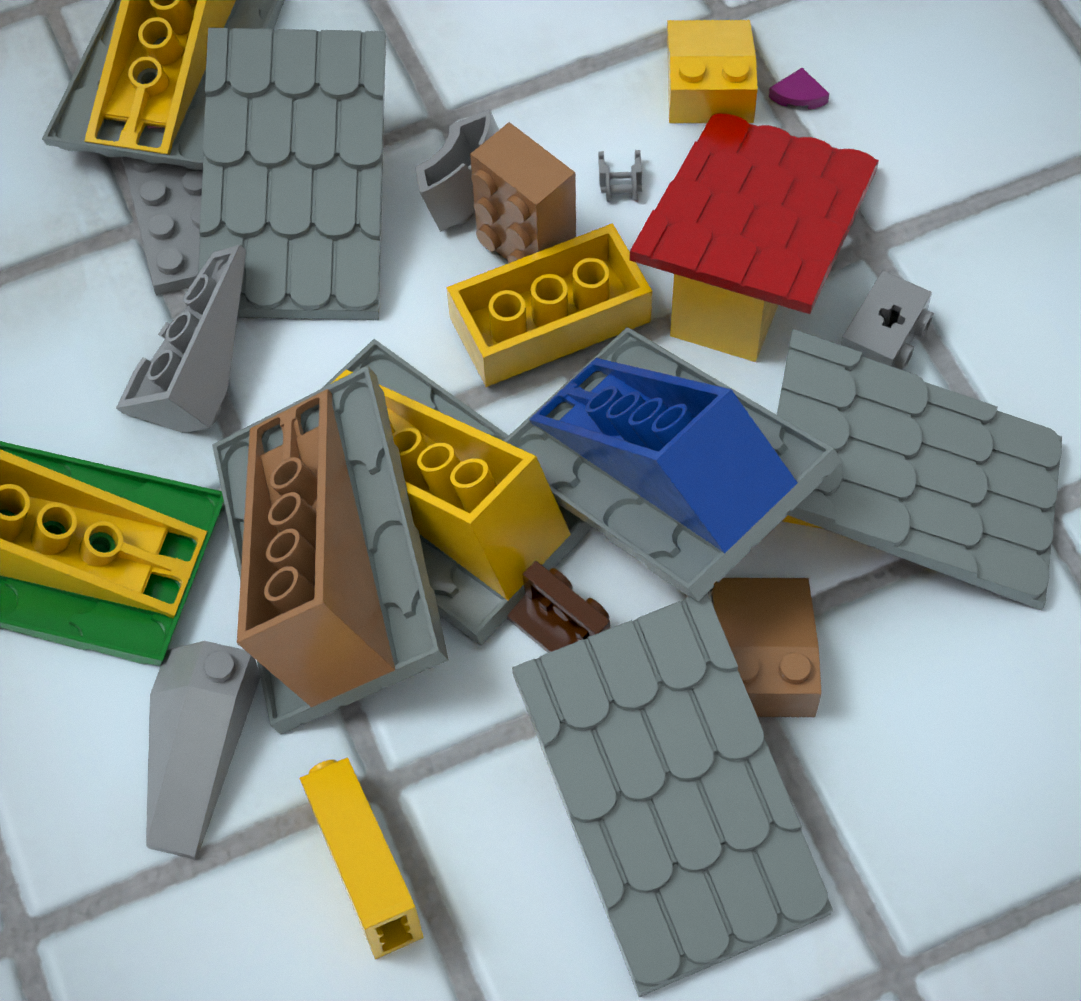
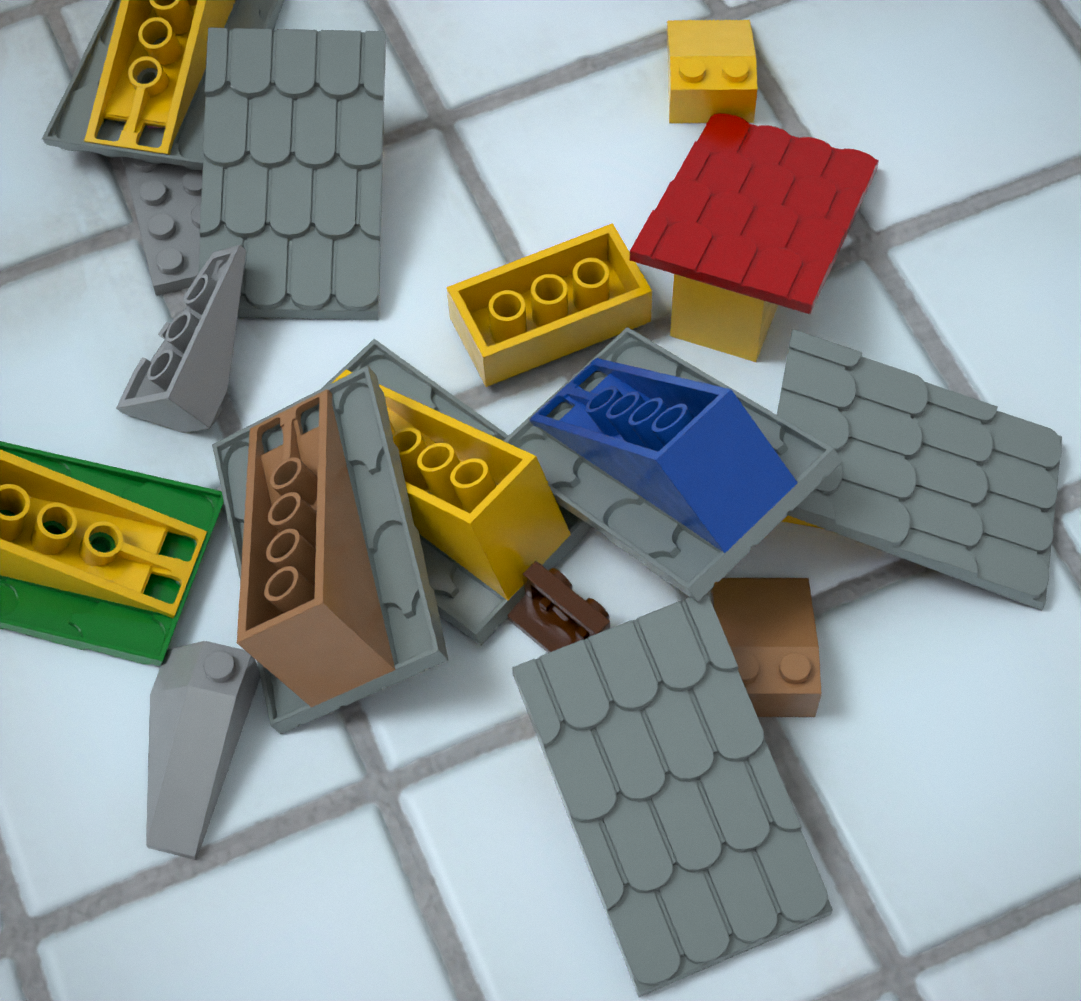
(362, 857): yellow slope -> none
(447, 175): light grey brick -> none
(521, 195): medium nougat brick -> none
(635, 175): light grey piece -> none
(799, 90): magenta tile -> none
(890, 321): light grey brick -> none

